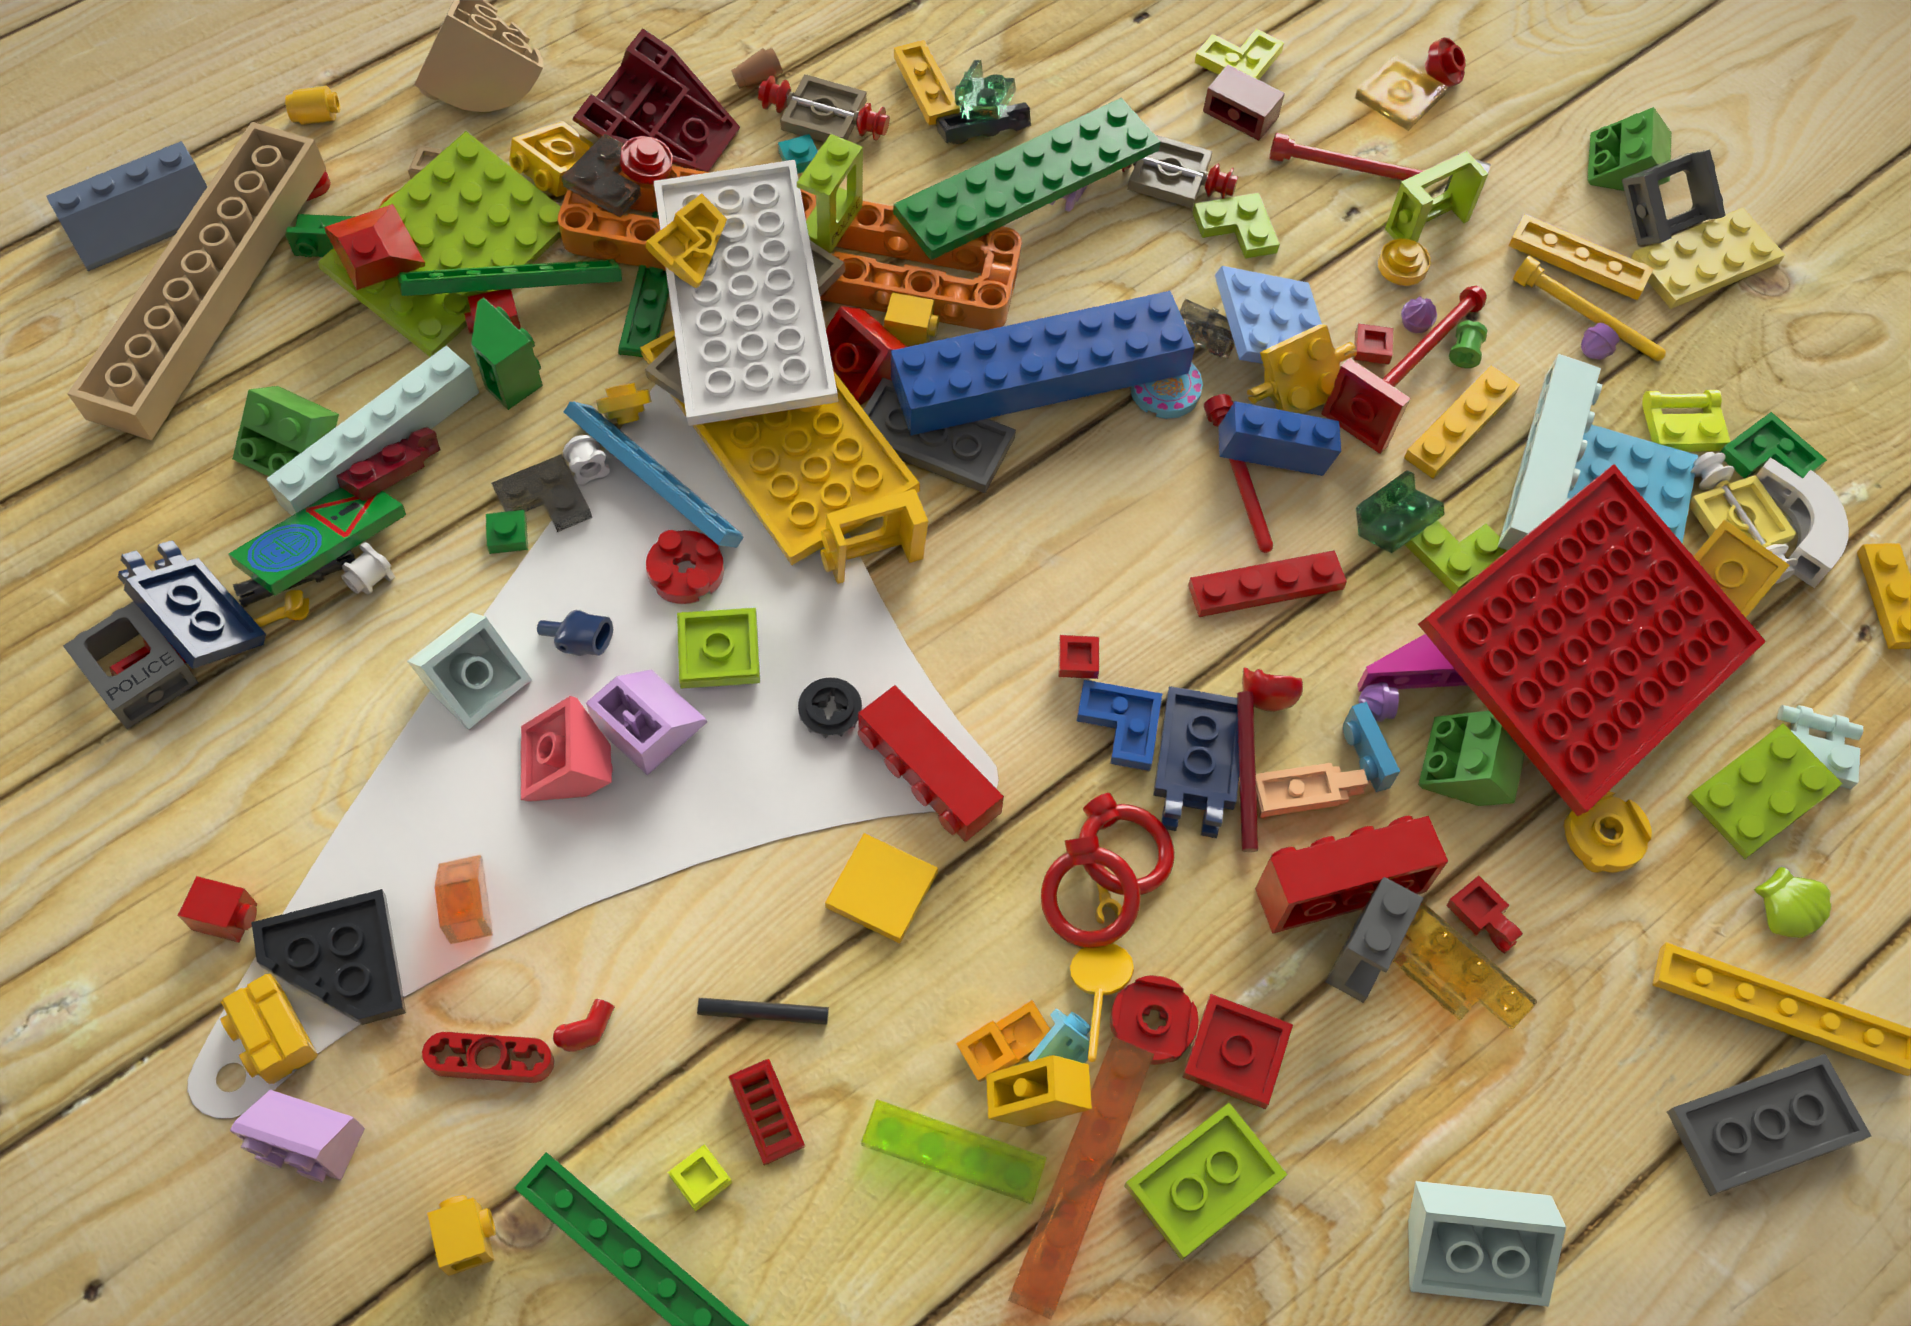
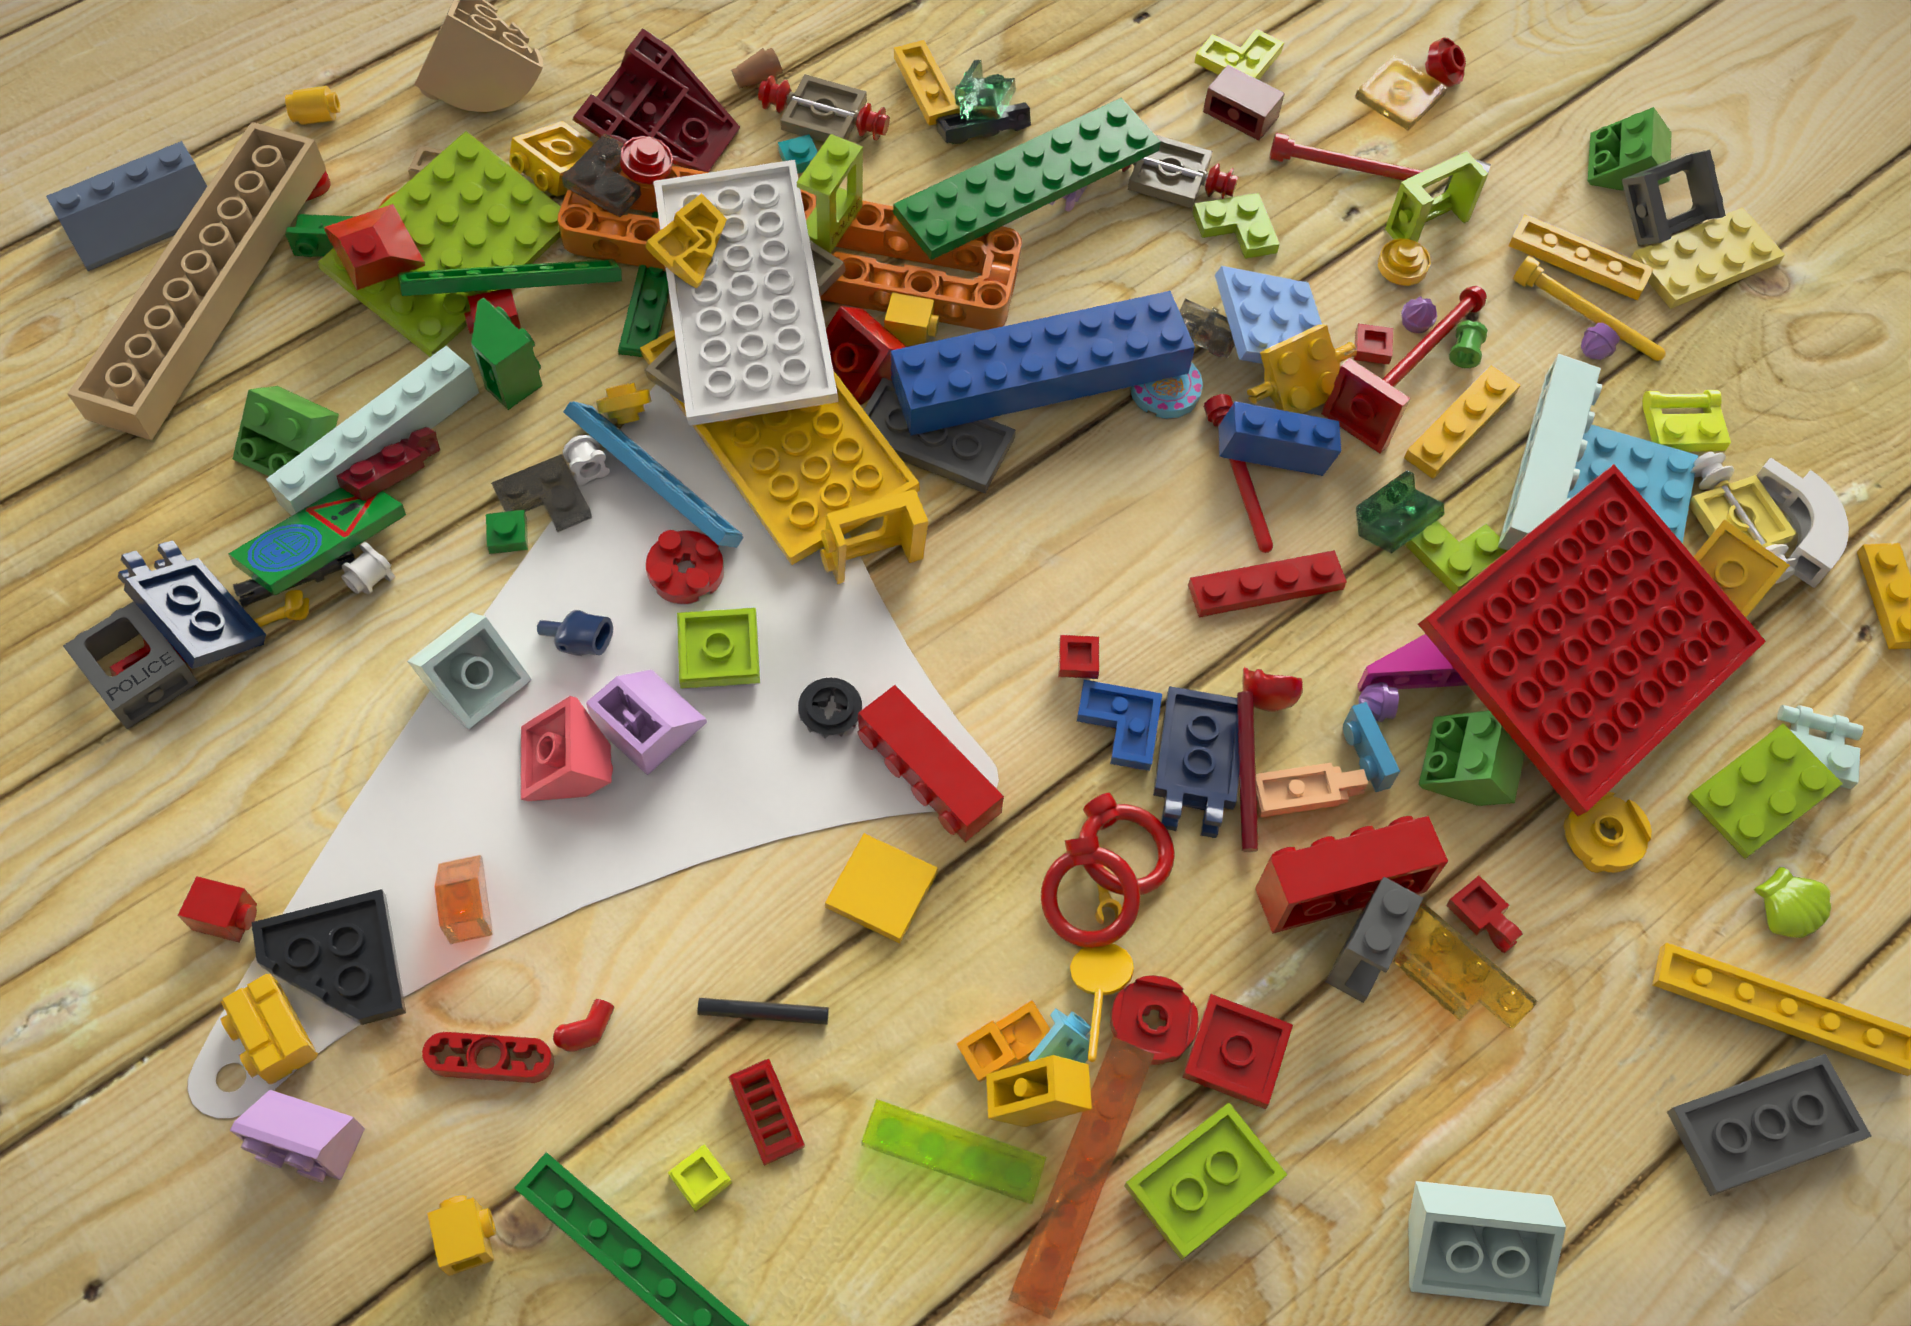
(1773, 440): green plate -> none

